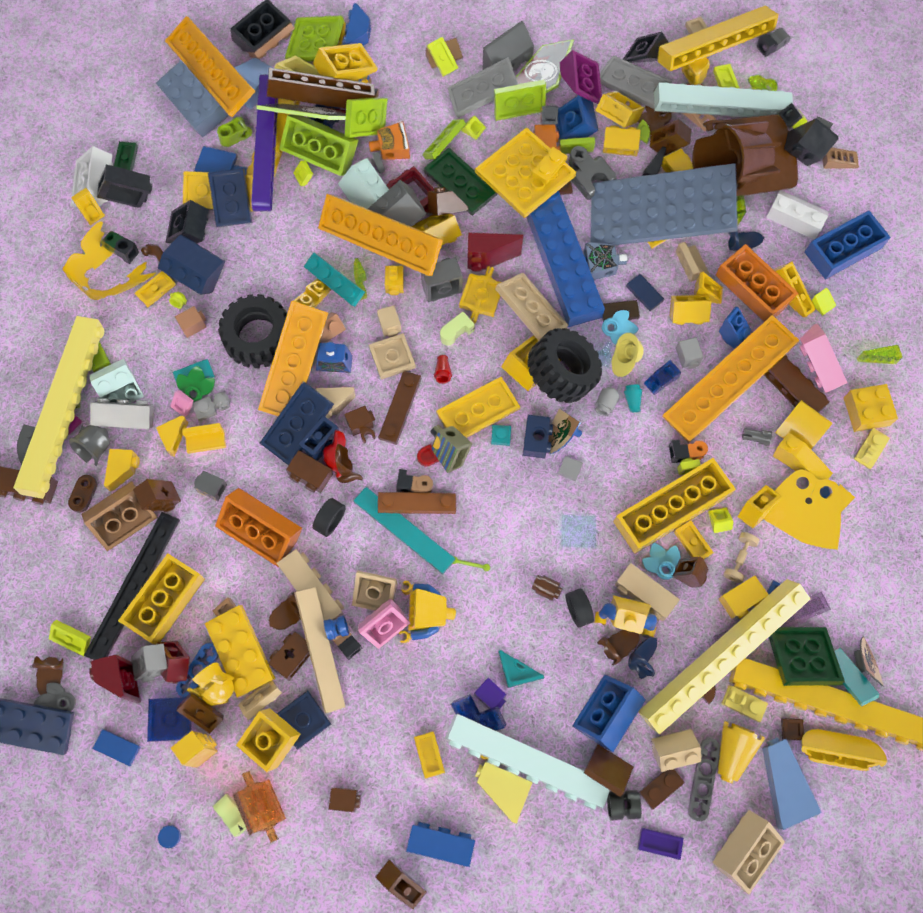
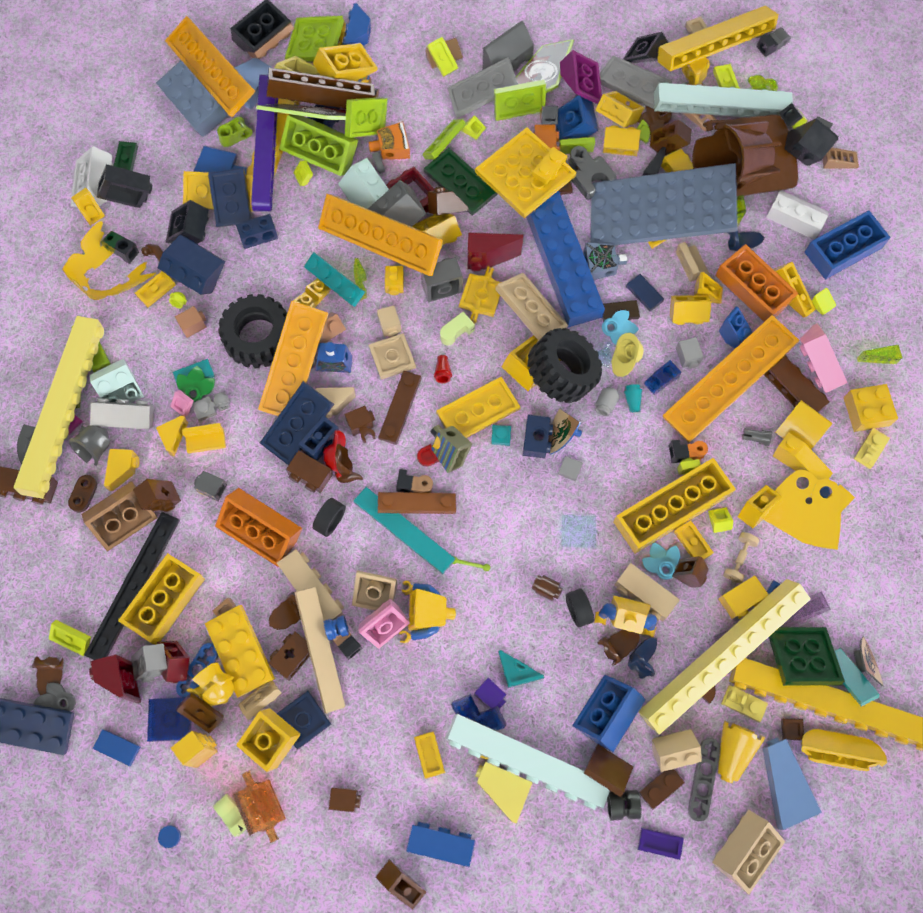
(257, 231): none -> dark blue brick

